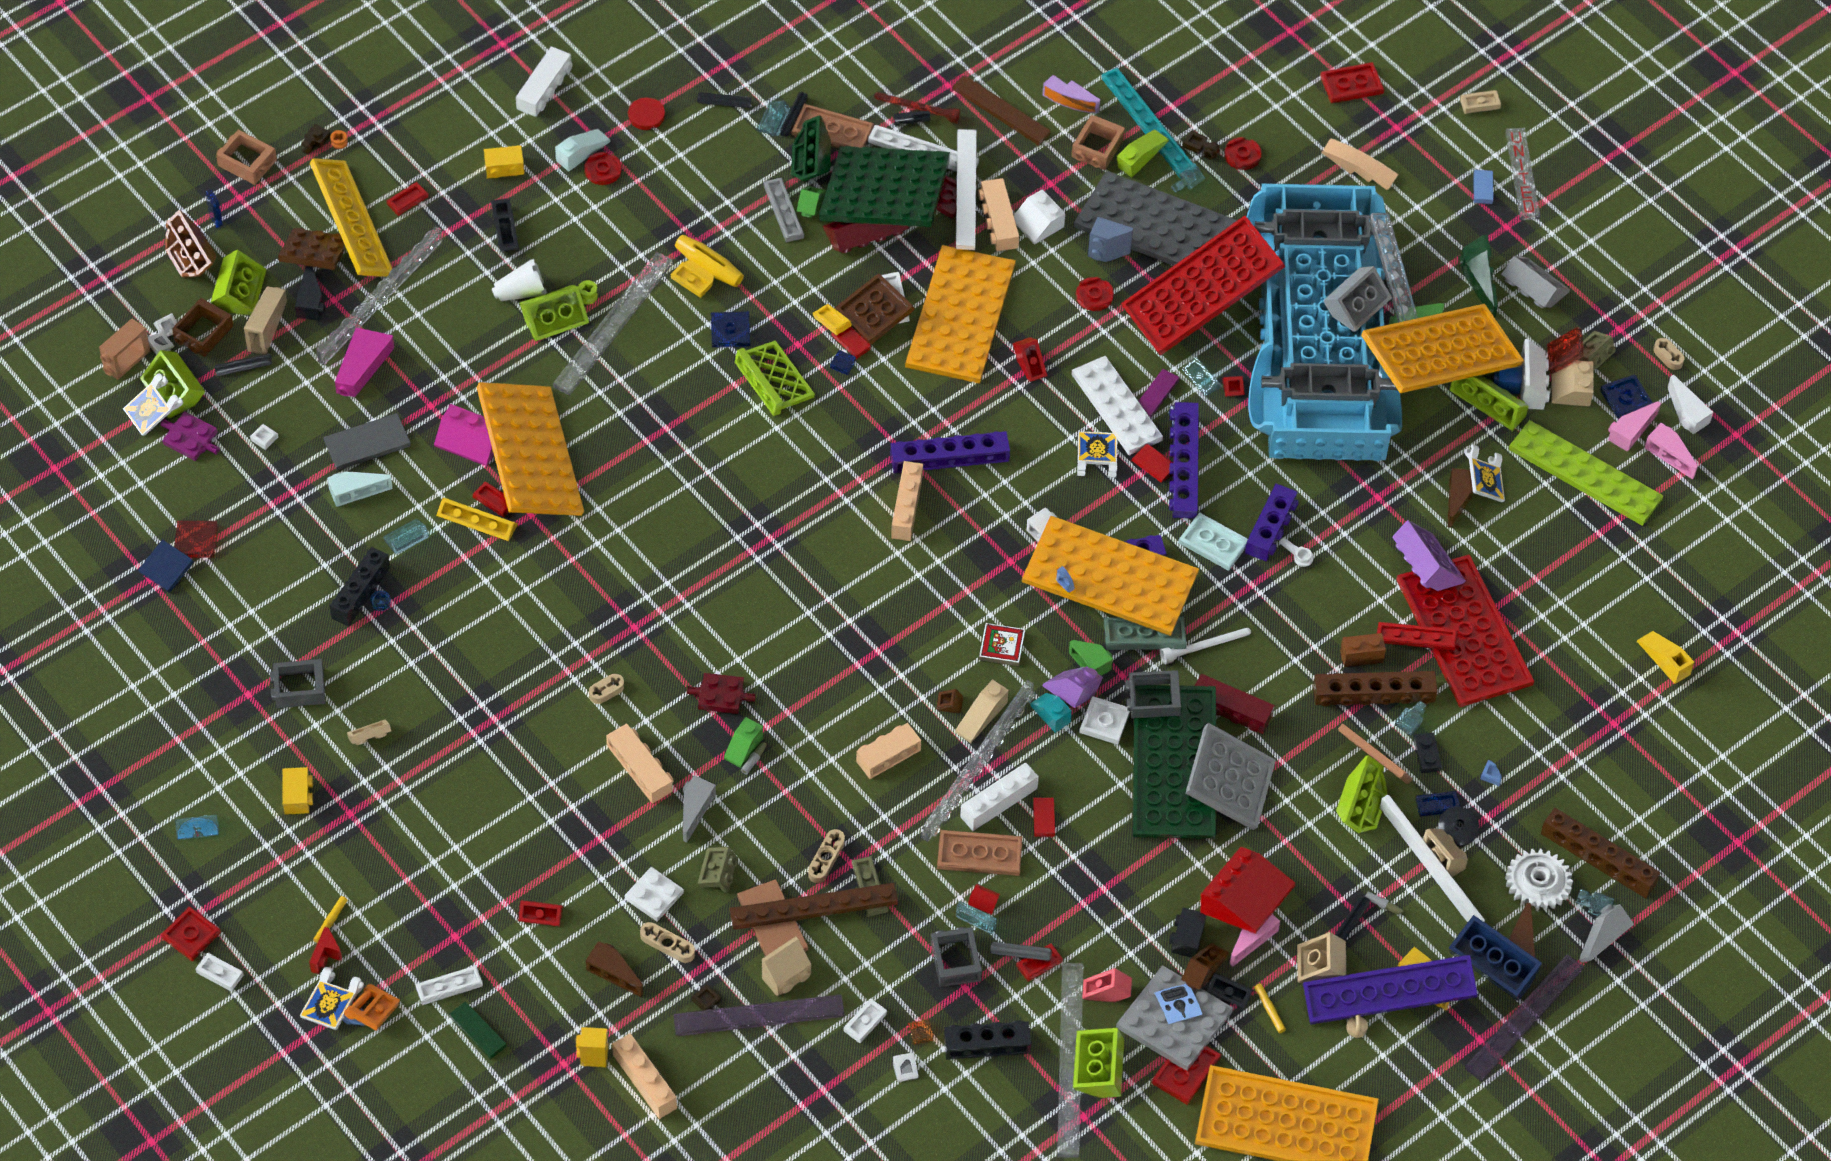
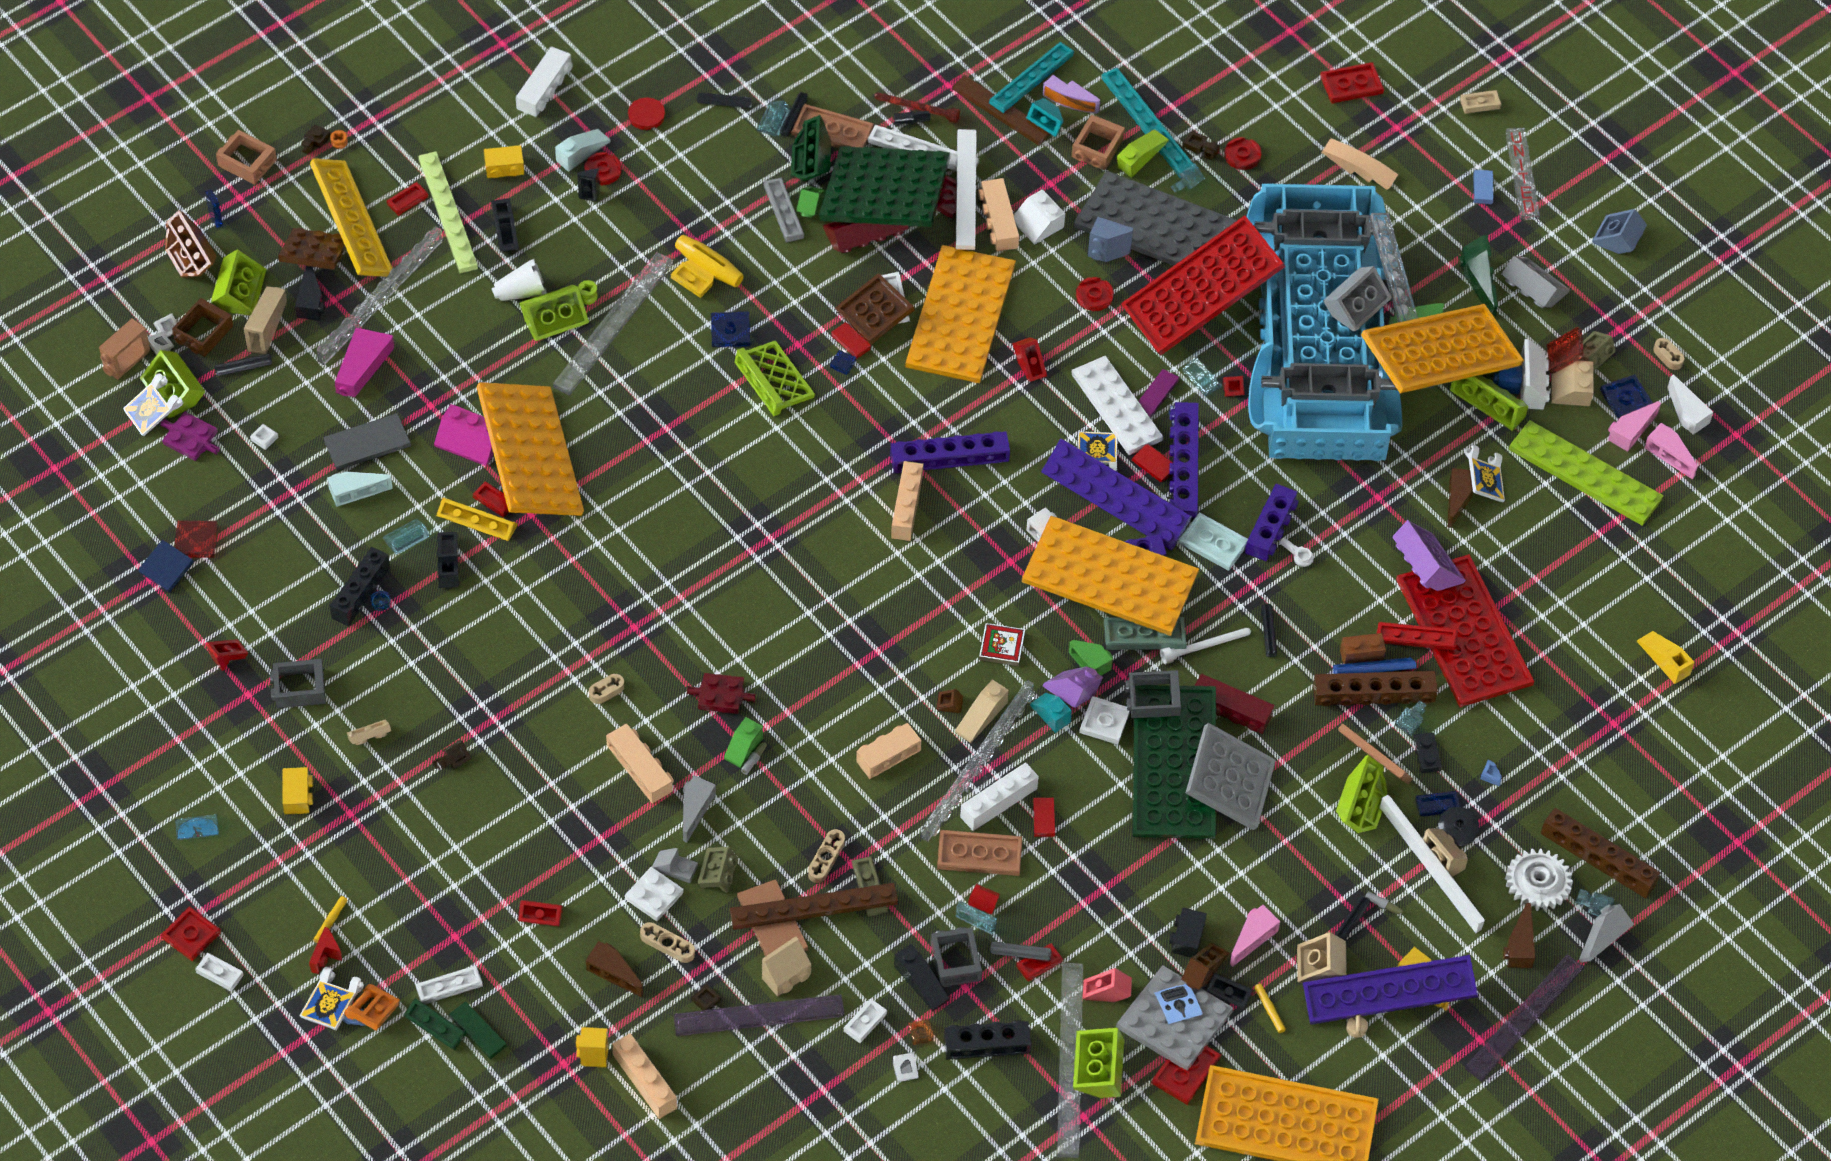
(225, 651): none -> red slope
(434, 1024): none -> dark green tile
(448, 212): none -> yellowish green plate
(448, 559): none -> black slope
(454, 755): none -> dark brown plate
(589, 184): none -> black slope
(675, 866): none -> light grey slope
(832, 319): yellow tile -> none
(920, 977): none -> black slope
(1031, 77): none -> teal tile
(1046, 116): none -> teal slope
(1065, 579): medium blue tile -> none
(1116, 493): none -> dark purple plate
(1245, 891): red slope -> none
(1269, 630): none -> black axle
(1376, 666): none -> blue tile
(1496, 957): dark blue slope -> none
(1620, 231): none -> sand blue slope

